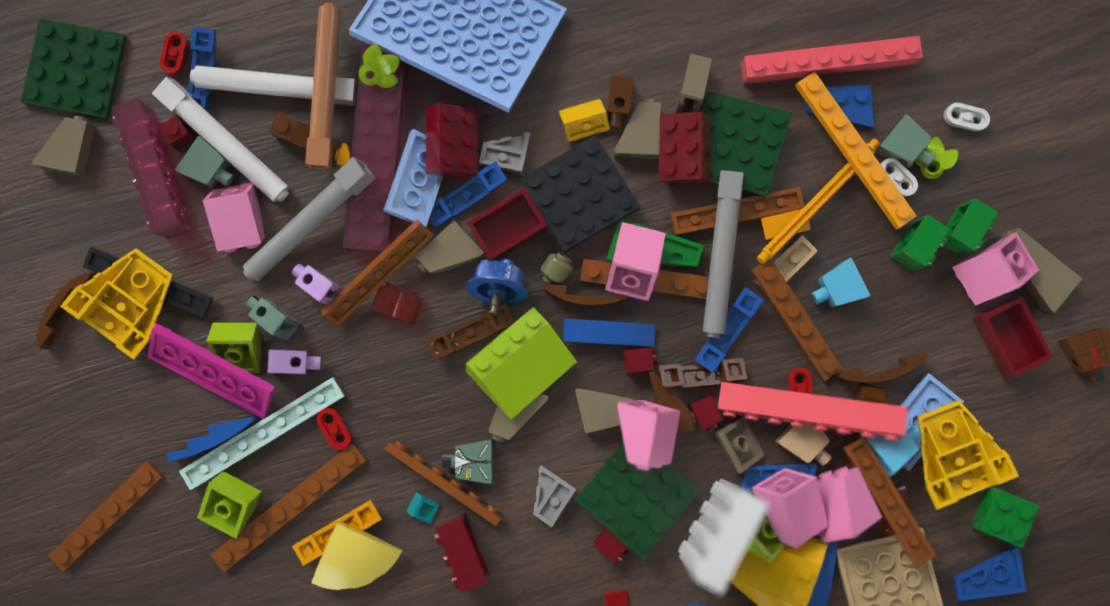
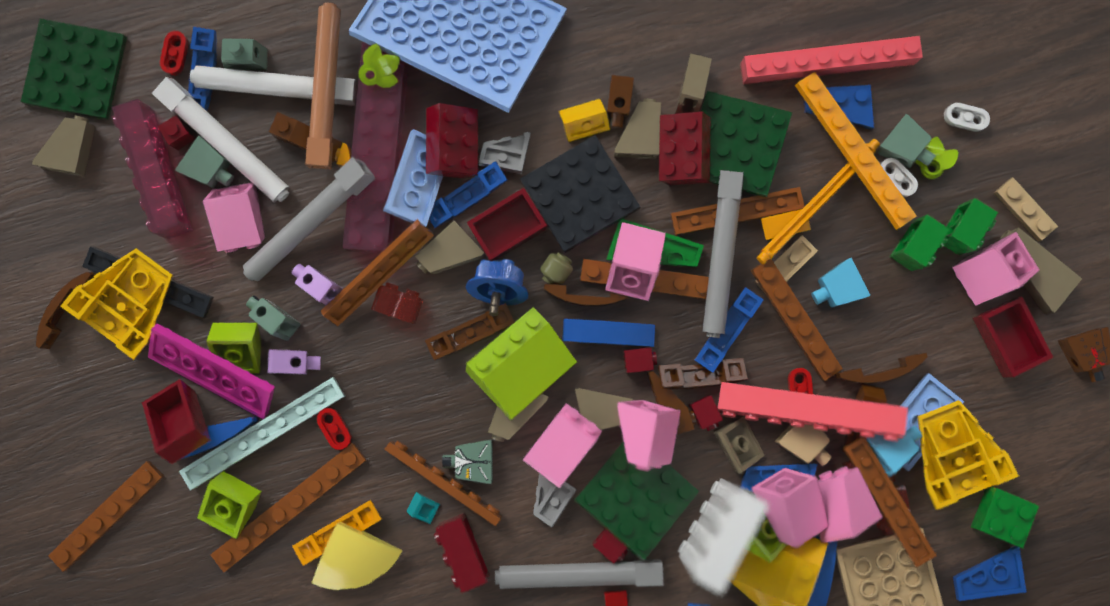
(175, 421): none -> dark red piece
(241, 53): none -> sand green torso
(562, 445): none -> bright pink slope
(581, 574): none -> light grey brick
(1025, 209): none -> tan plate

